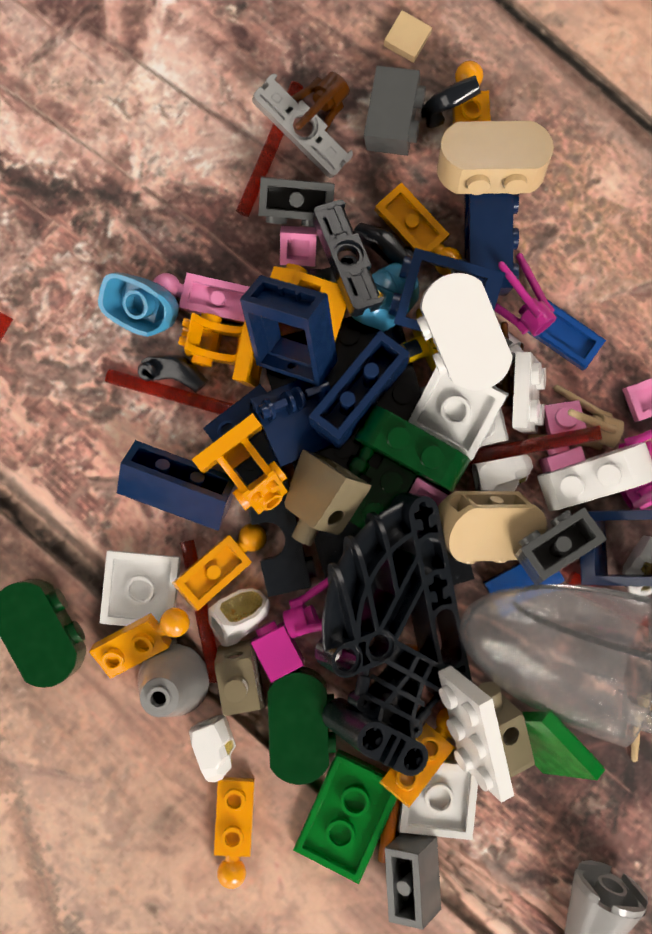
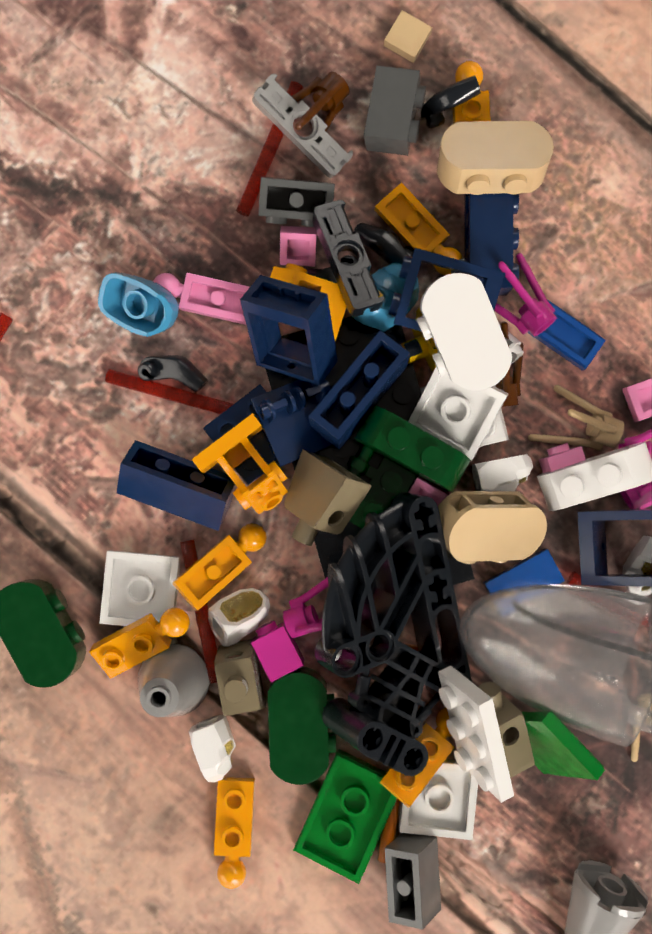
(202, 340): light orange tile -> none
(290, 568): black arch -> none
(528, 381): white plate -> none
(537, 444): clear red bar -> none
(559, 421): bright pink plate -> none
(560, 546): dark grey brick -> none

